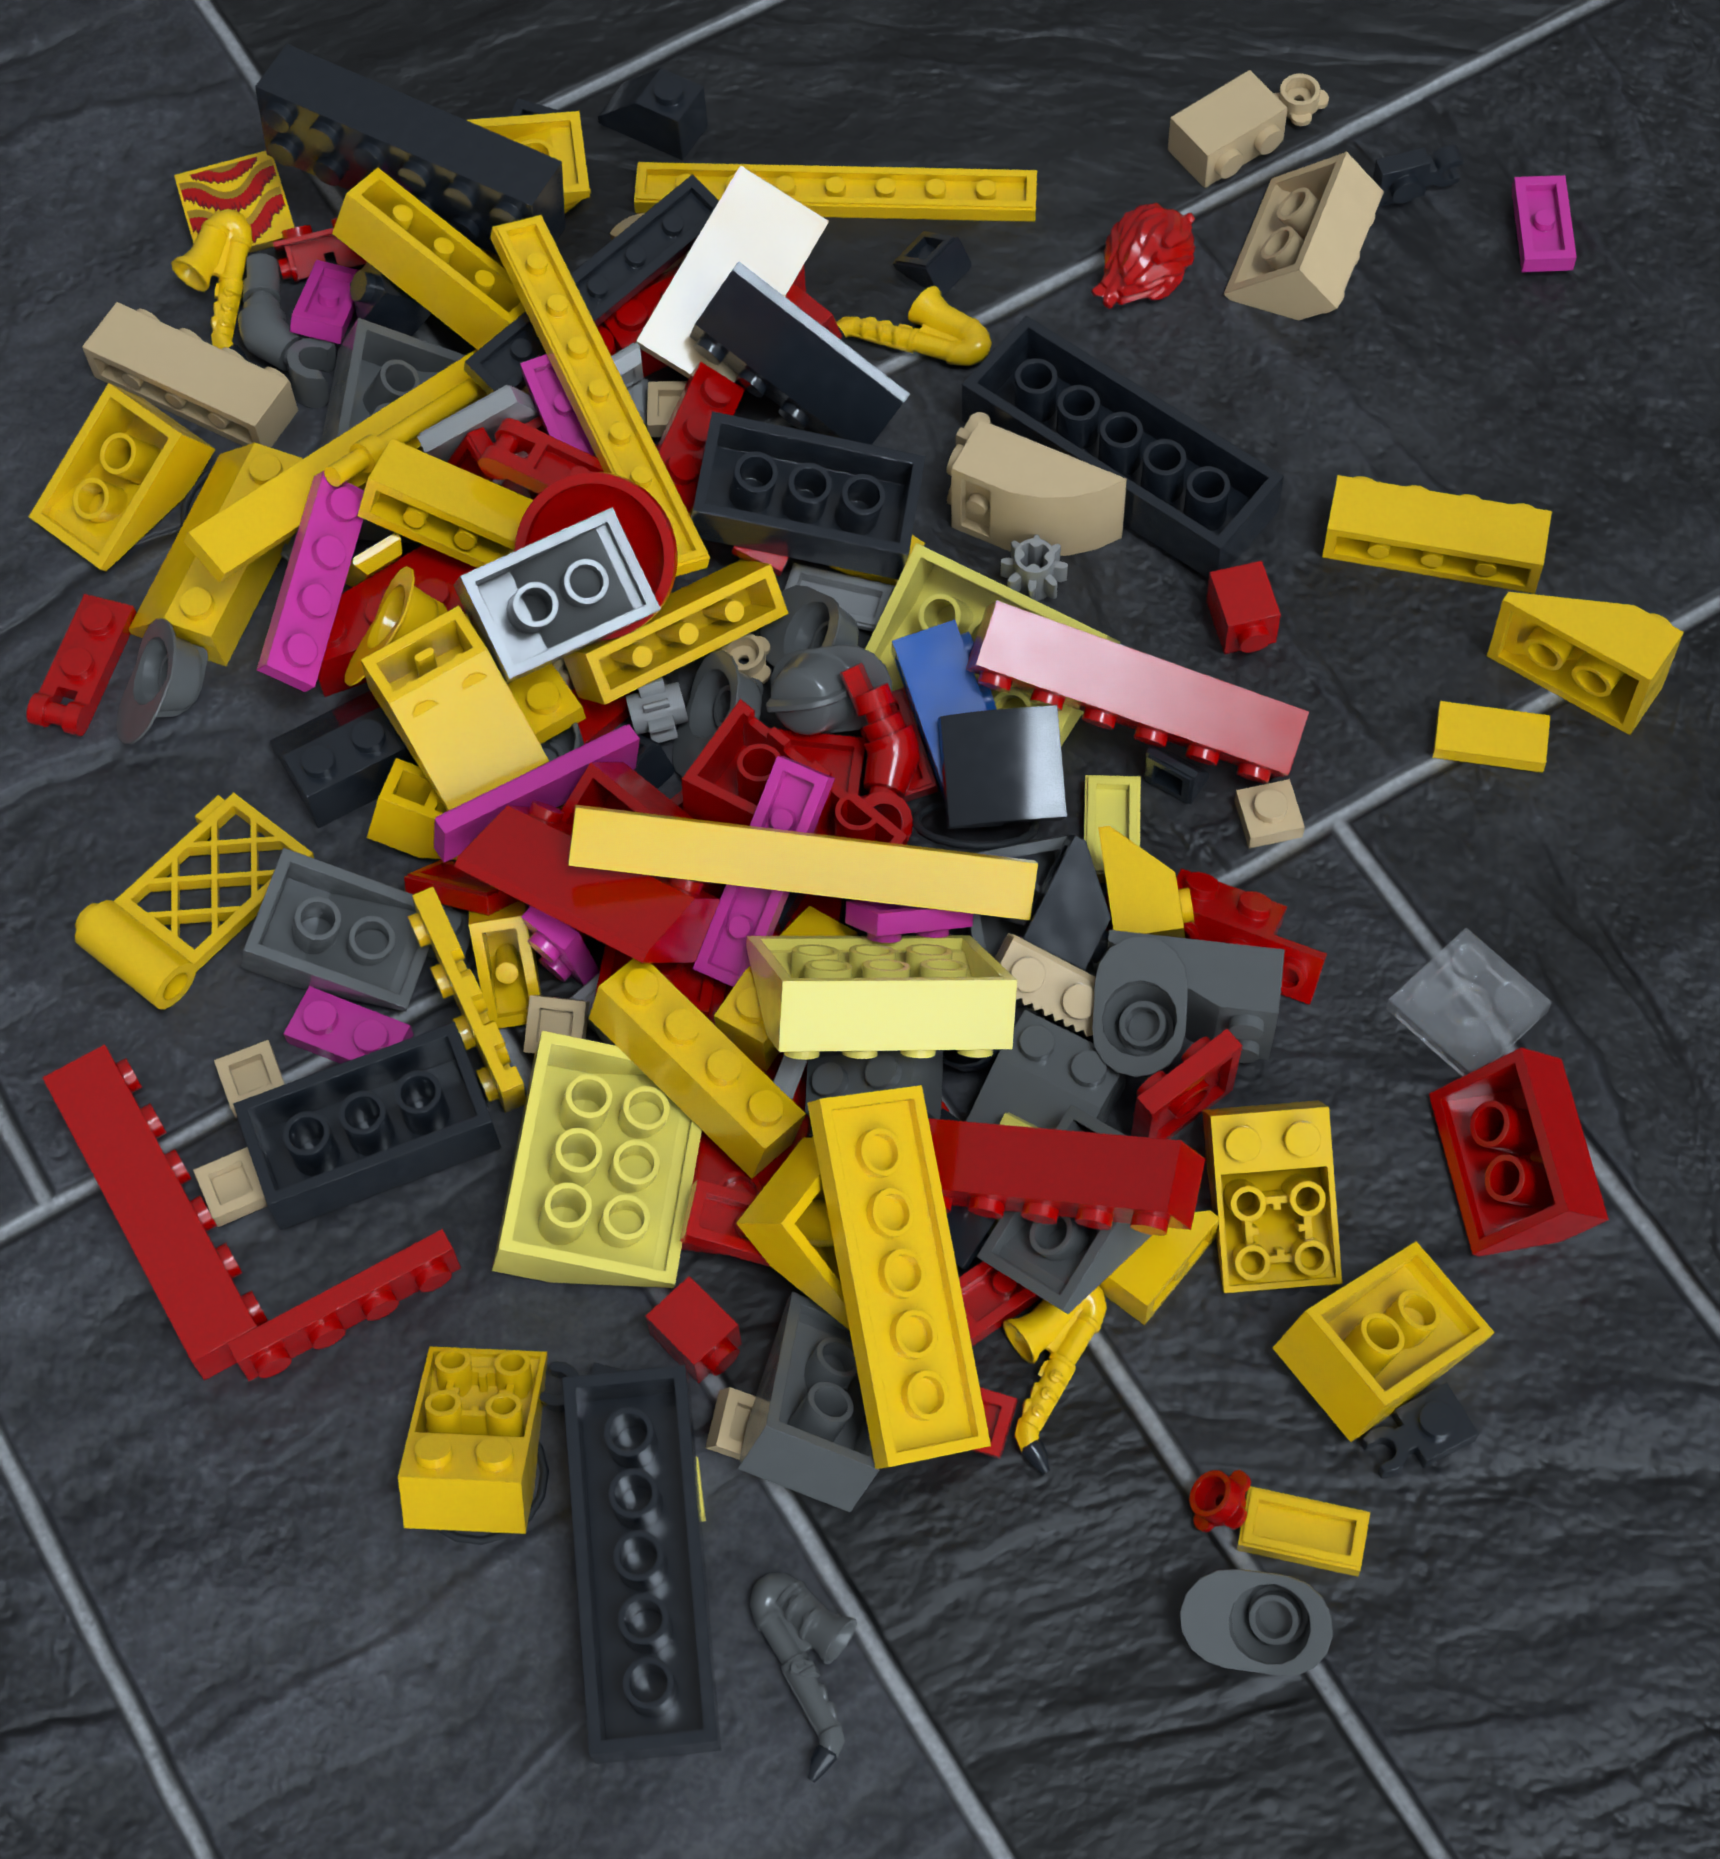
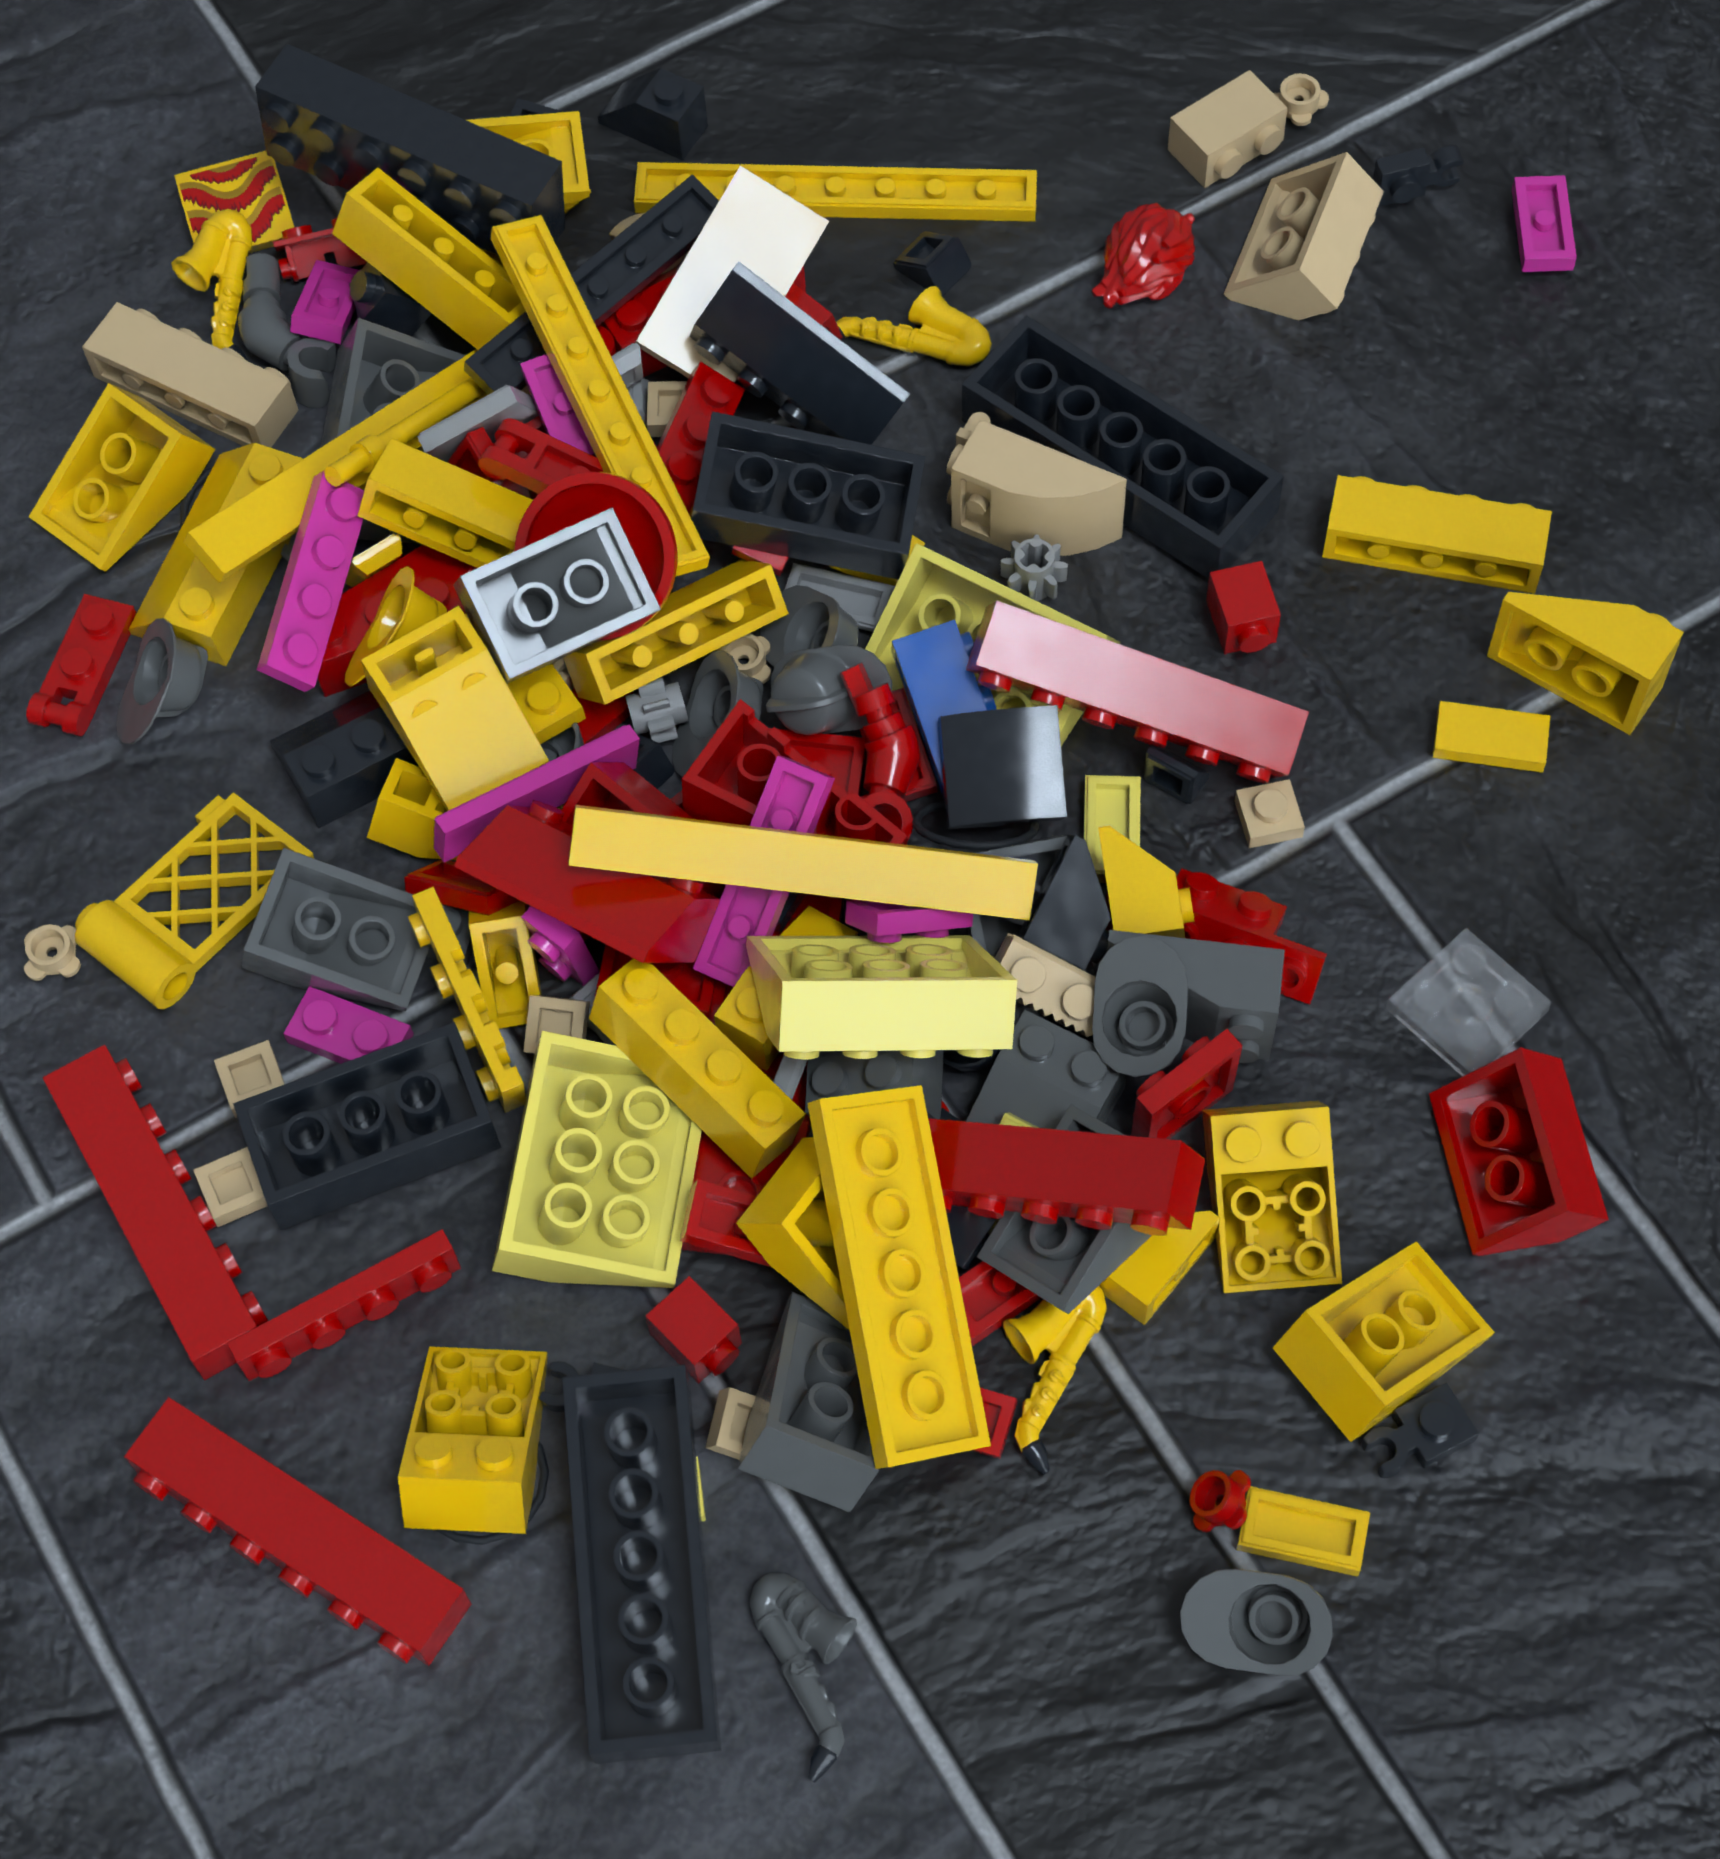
(43, 940): none -> tan plate
(298, 1532): none -> red brick

